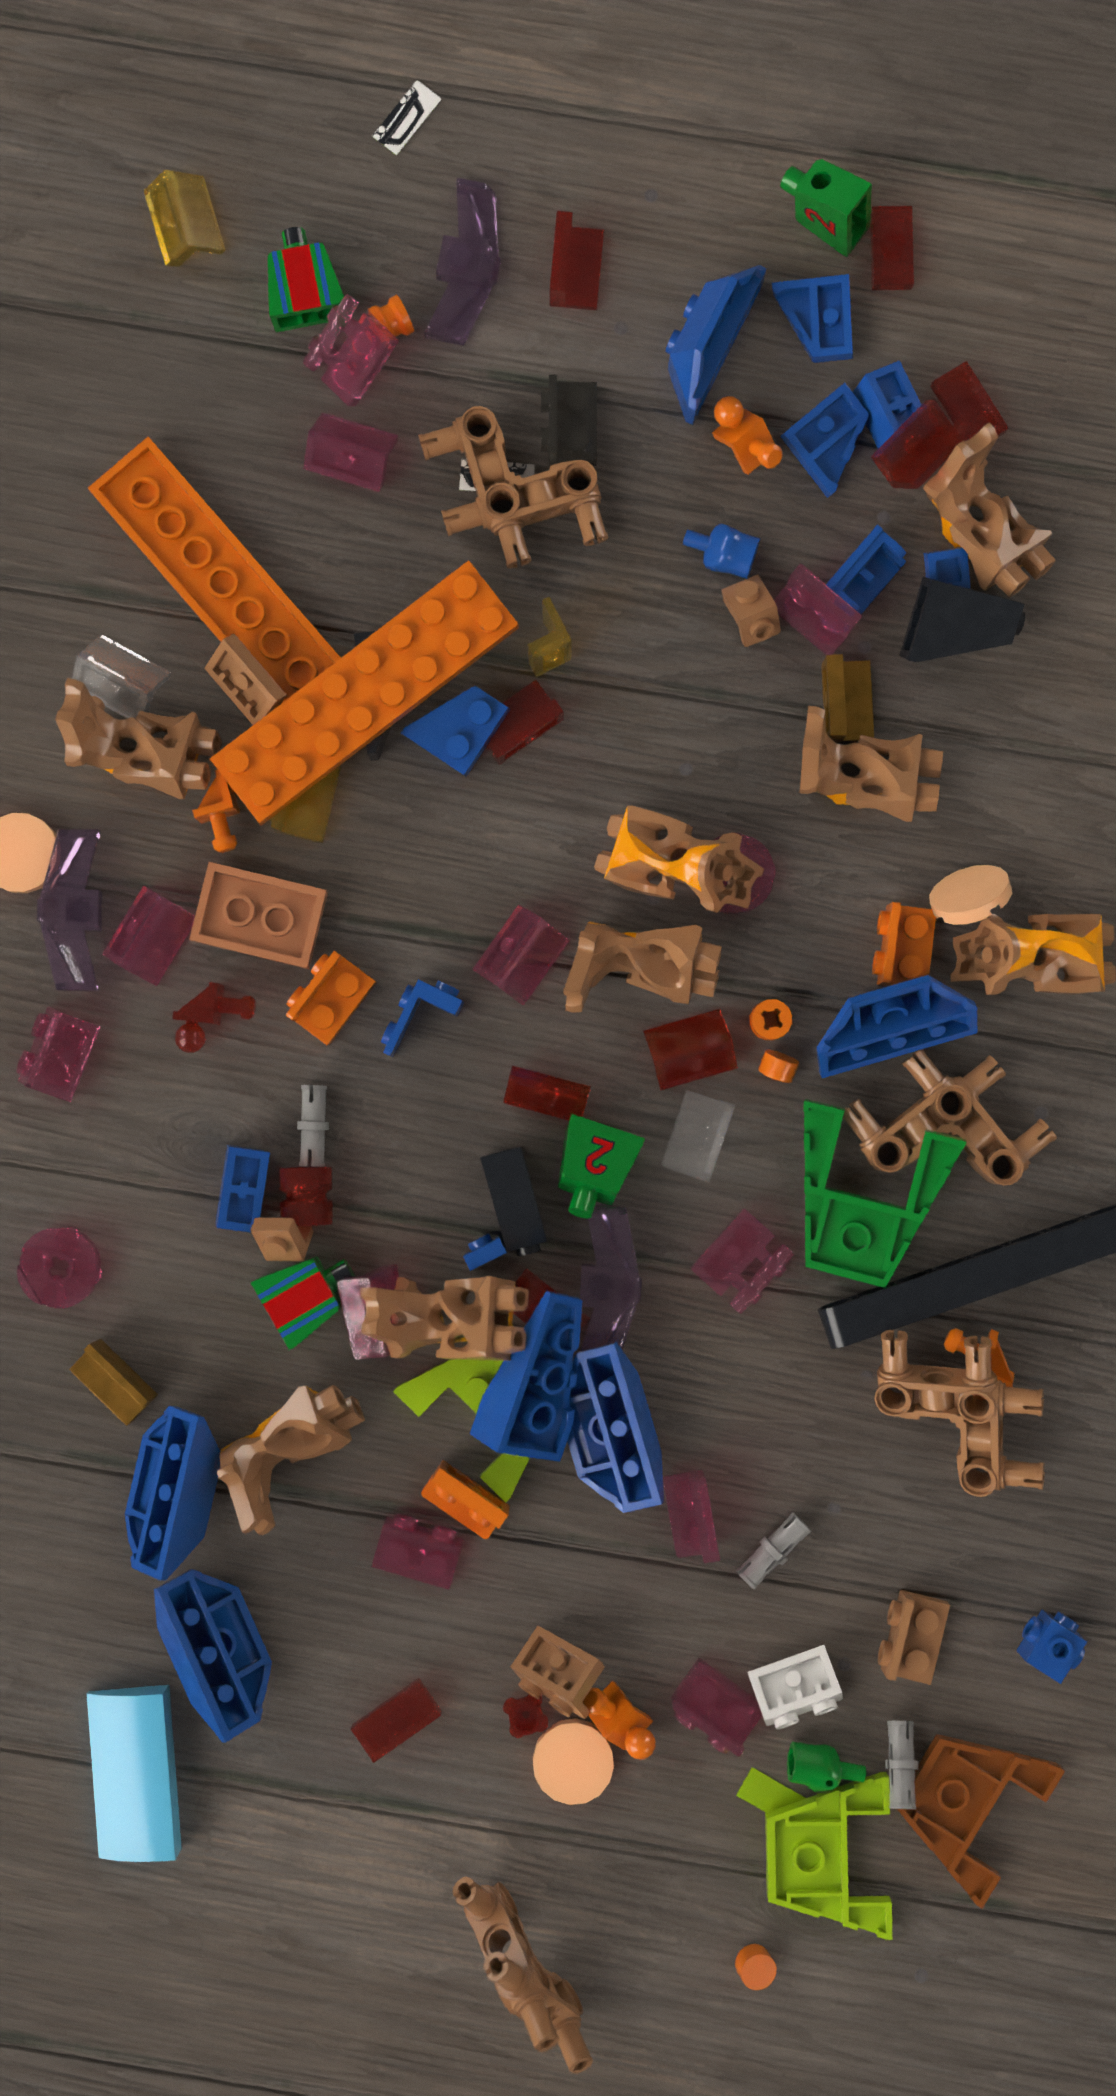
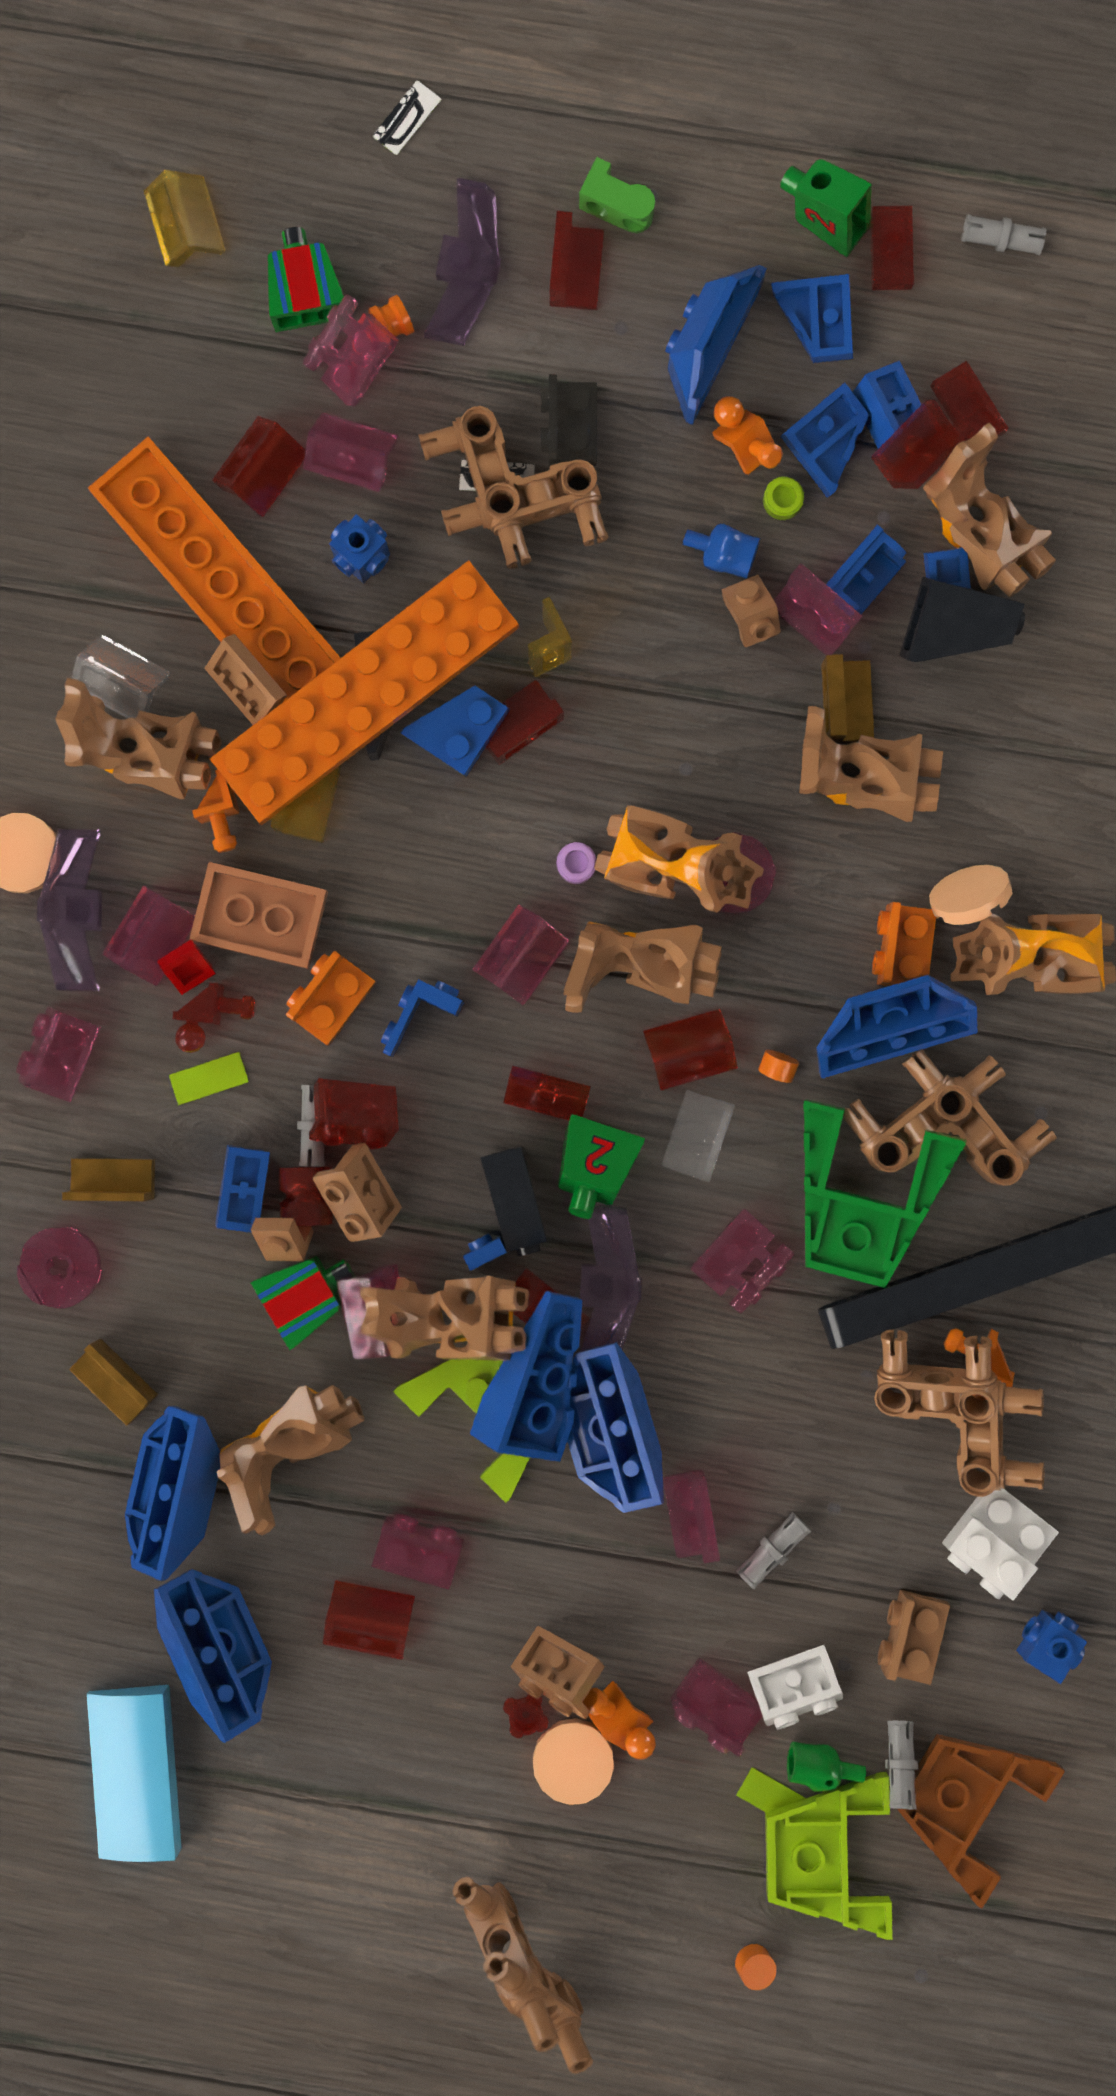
(111, 1180): none -> pearl gold panel
(186, 967): none -> red plate
(208, 1078): none -> lime sticker
(260, 465): none -> clear red panel
(354, 1113): none -> clear red bracket
(358, 1195): none -> medium nougat bracket
(360, 561): none -> blue brick
(368, 1620): none -> clear red panel
(396, 1720): clear red plate -> none
(465, 1500): orange bracket -> none
(576, 863): none -> lavender tile
(616, 201): none -> bright green leg
(766, 1025): orange wheel -> none
(783, 498): none -> lime tile
(999, 1542): none -> white plate
(1003, 234): none -> light grey pin

